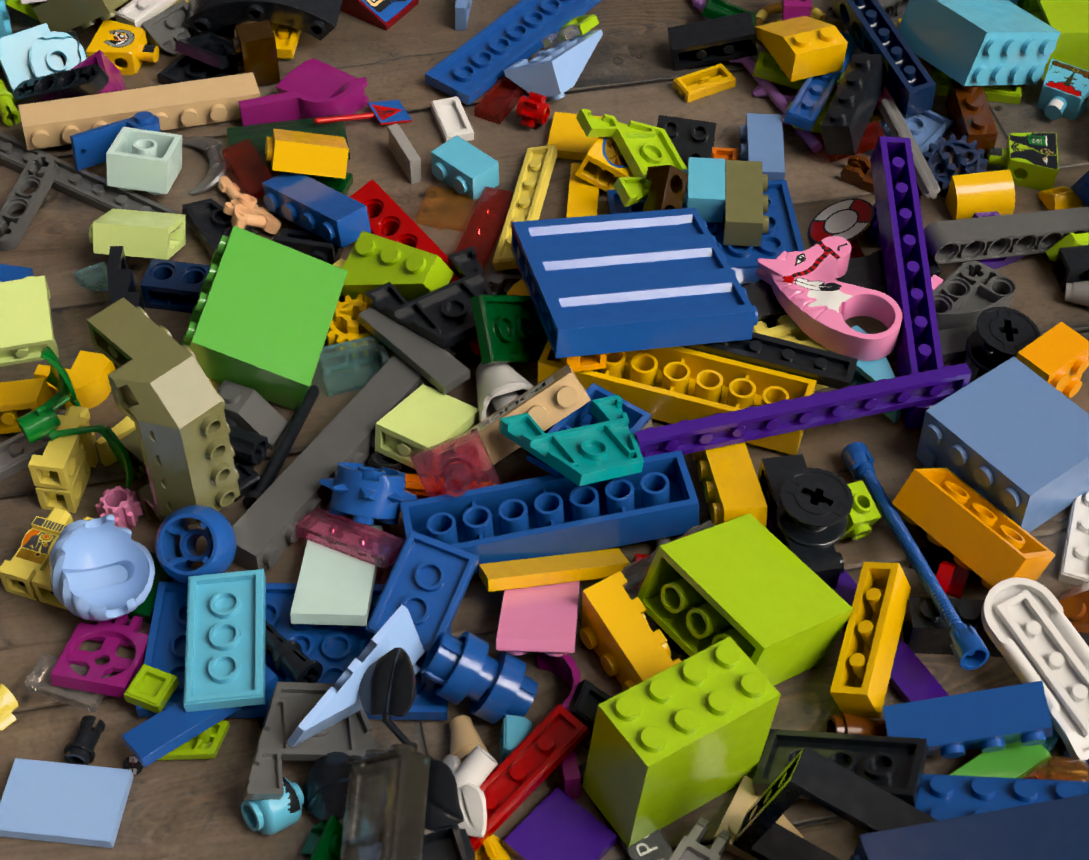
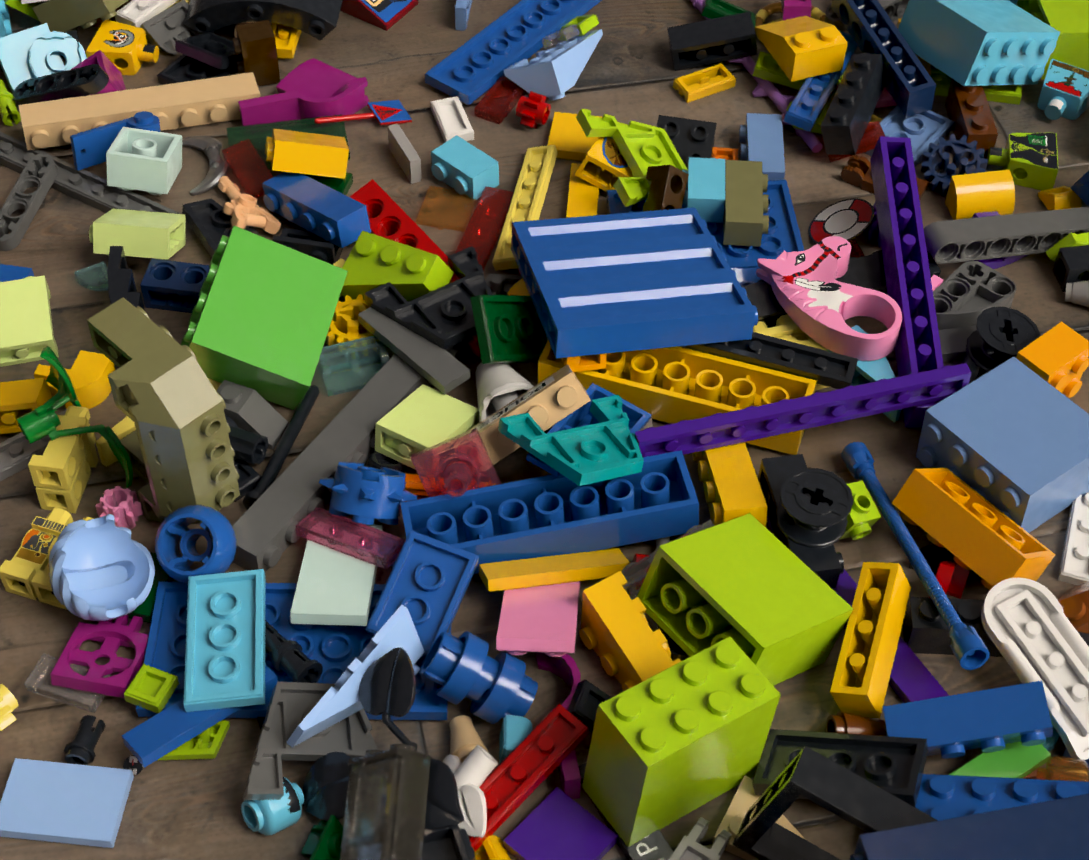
(899, 128): light grey axle -> none

